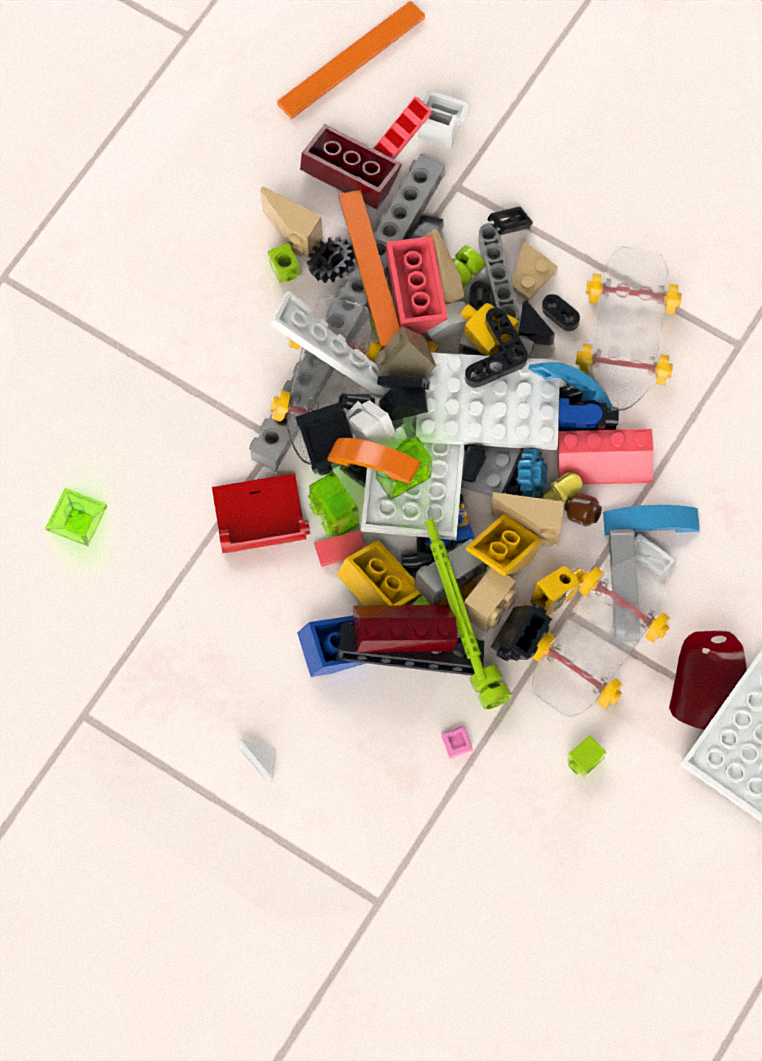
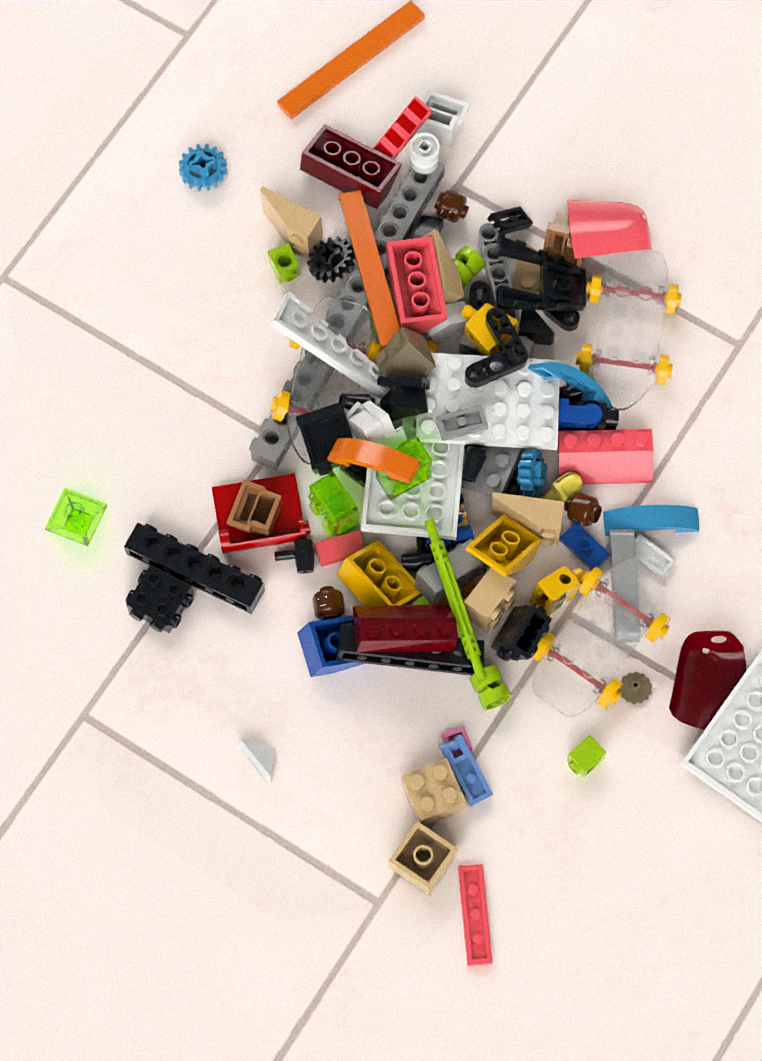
(159, 599): none -> black brick
(195, 175): none -> dark azure gear
(244, 599): none -> black brick
(255, 509): none -> medium nougat plate
(302, 553): none -> black piece
(328, 603): none -> reddish brown head
(423, 857): none -> tan brick
(424, 153): none -> white wheel
(433, 792): none -> tan brick
(451, 206): none -> reddish brown head
(461, 422): none -> light grey plate
(466, 770): none -> medium blue plate
(475, 915): none -> coral tile
(558, 240): none -> medium nougat plate
(560, 281): none -> black wing
(584, 546): none -> blue plate
(607, 228): none -> coral piece
(635, 688): none -> dark tan piece

